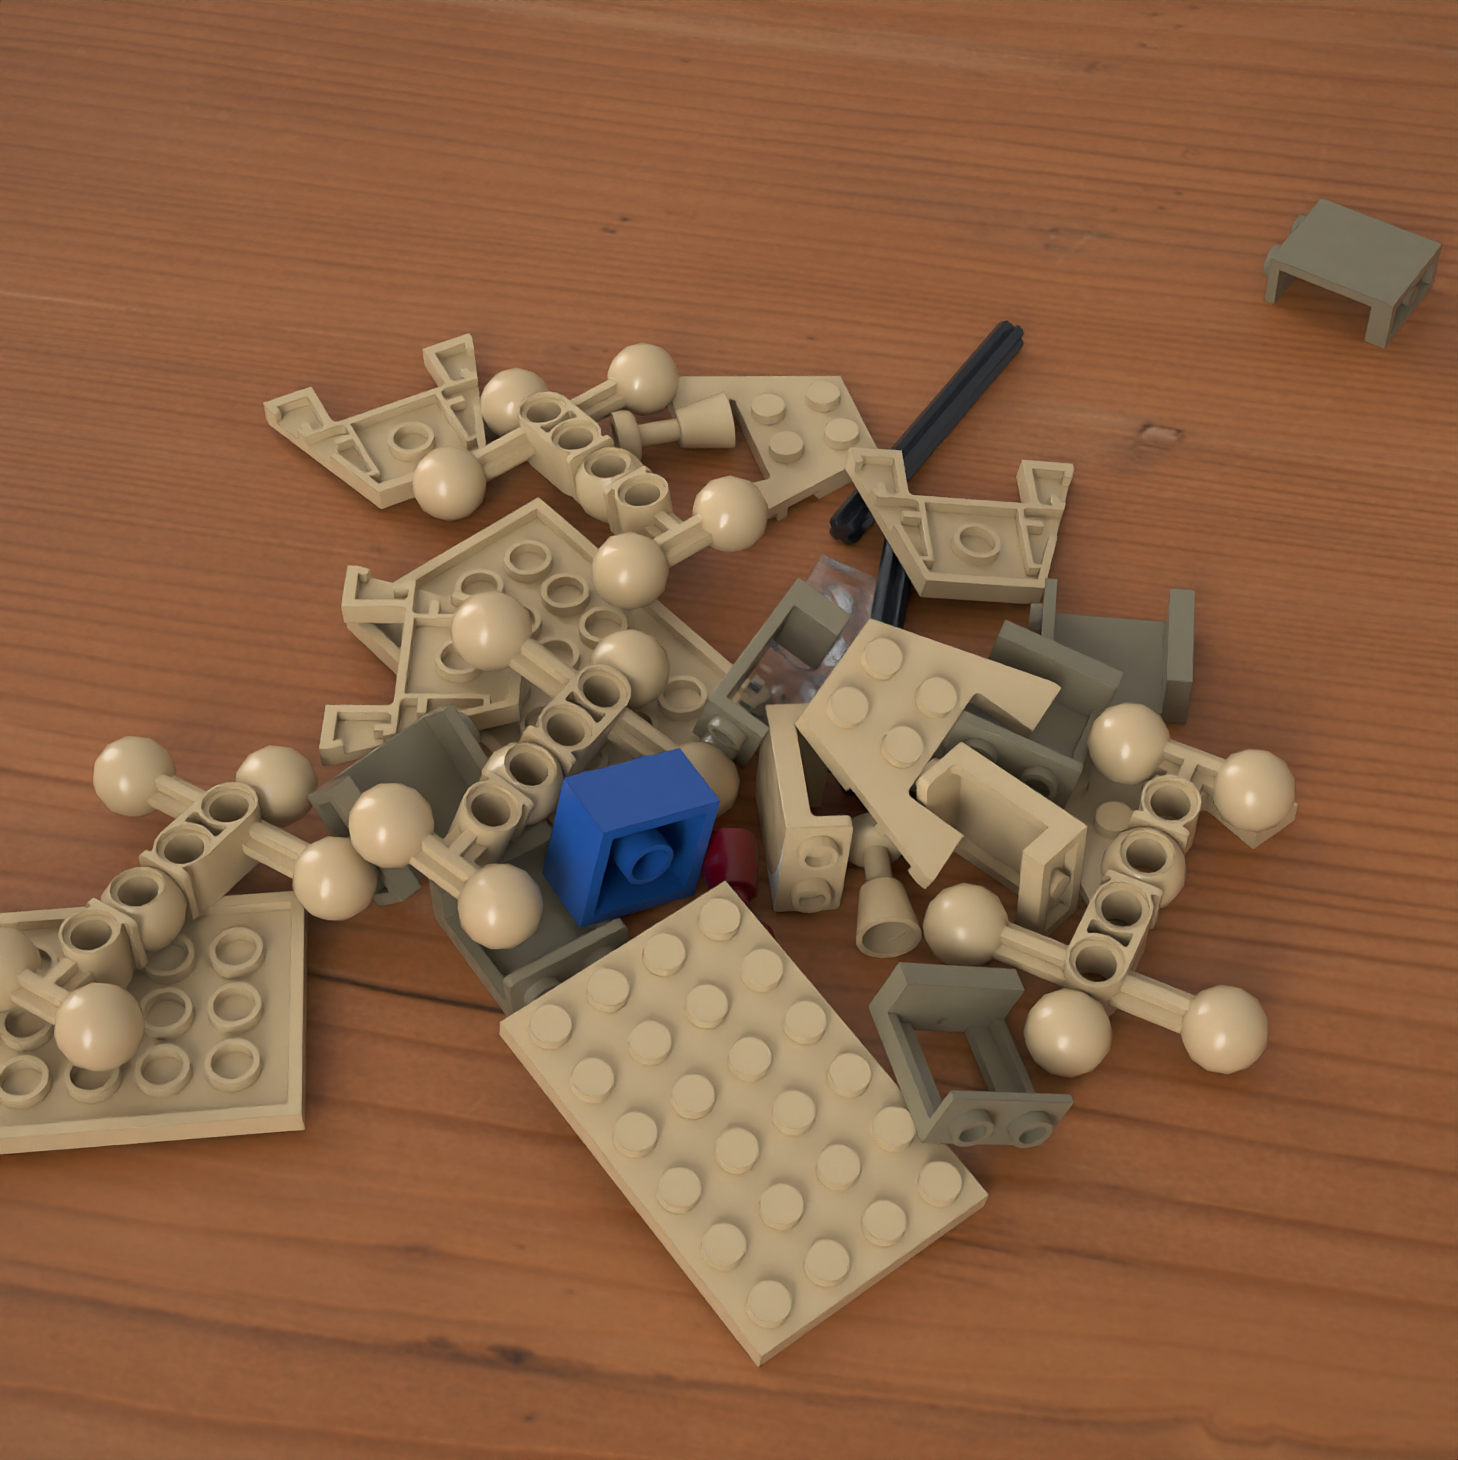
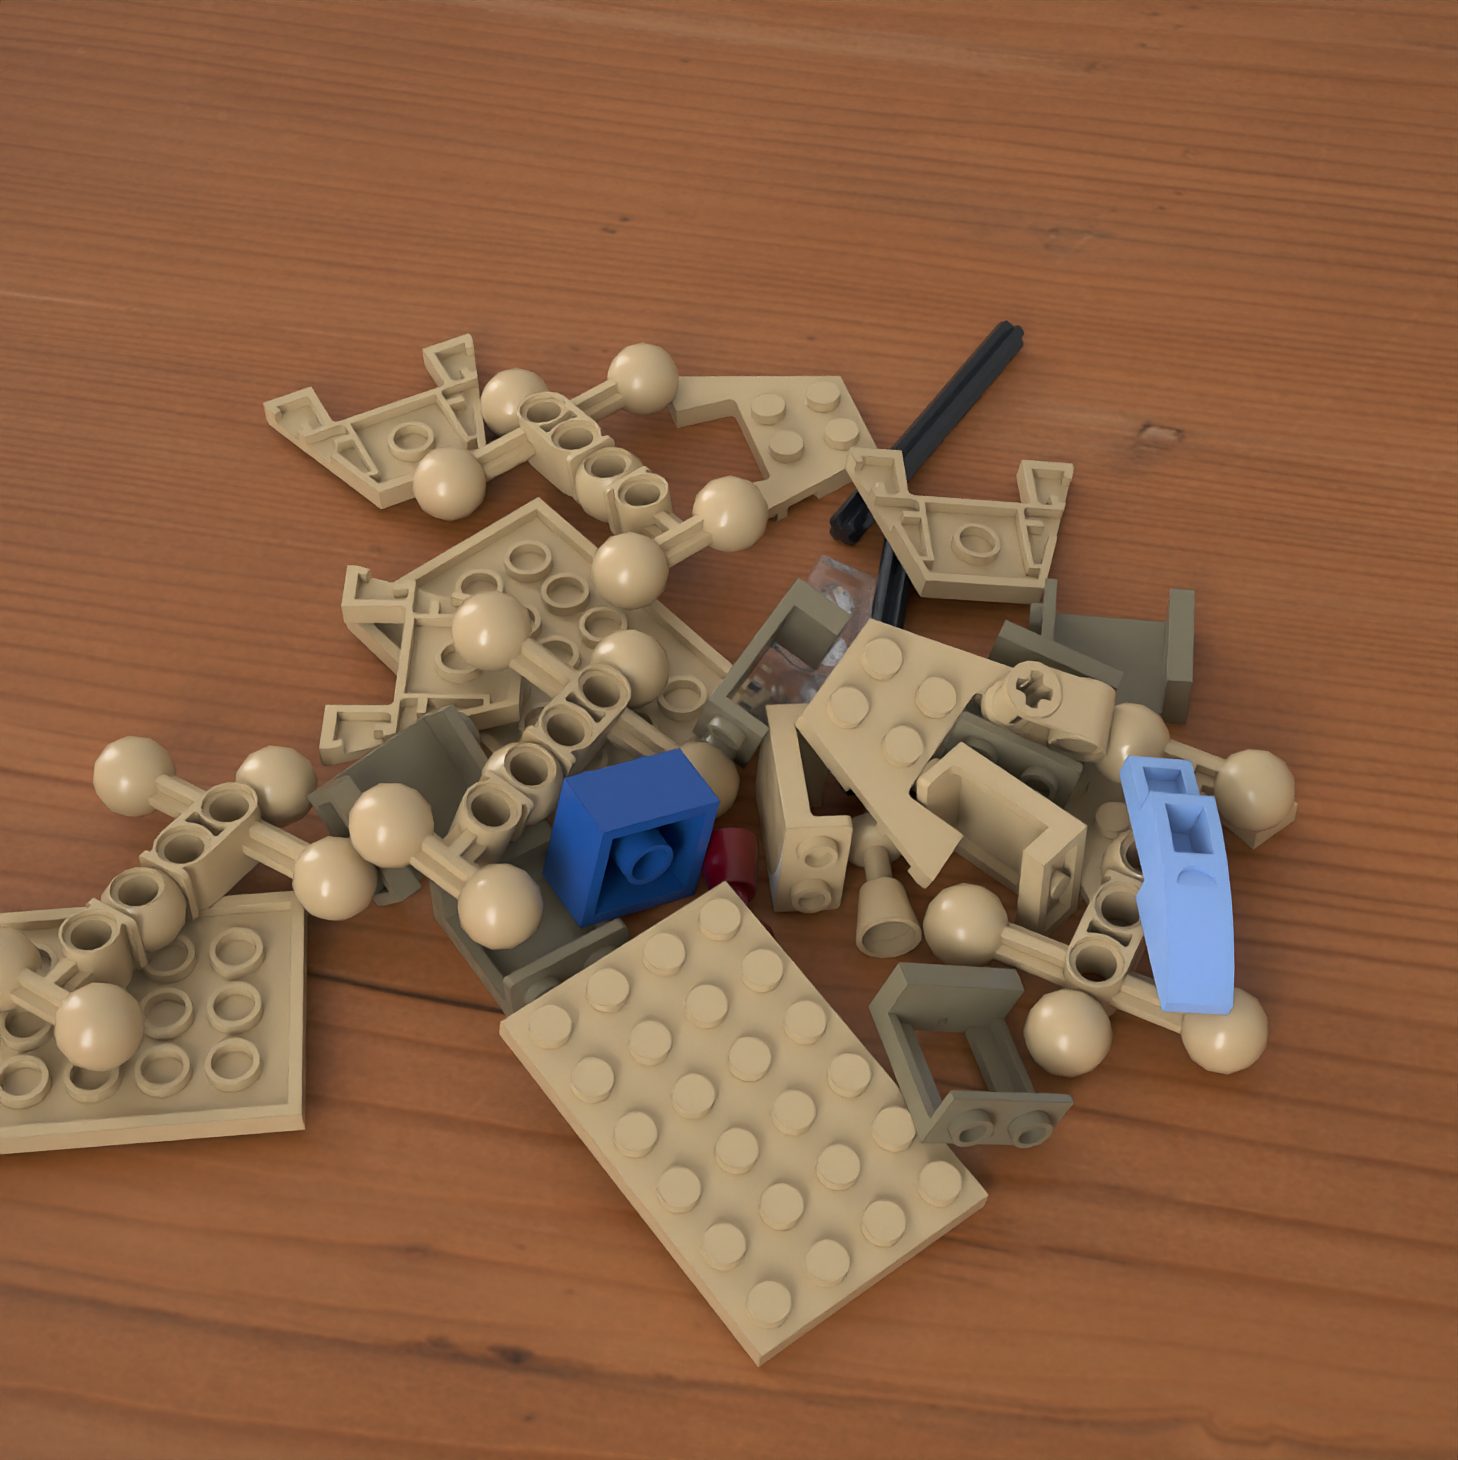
(696, 425): tan piece -> none
(1053, 709): none -> tan piece
(1185, 885): none -> light blue slope
(1358, 260): dark tan panel -> none

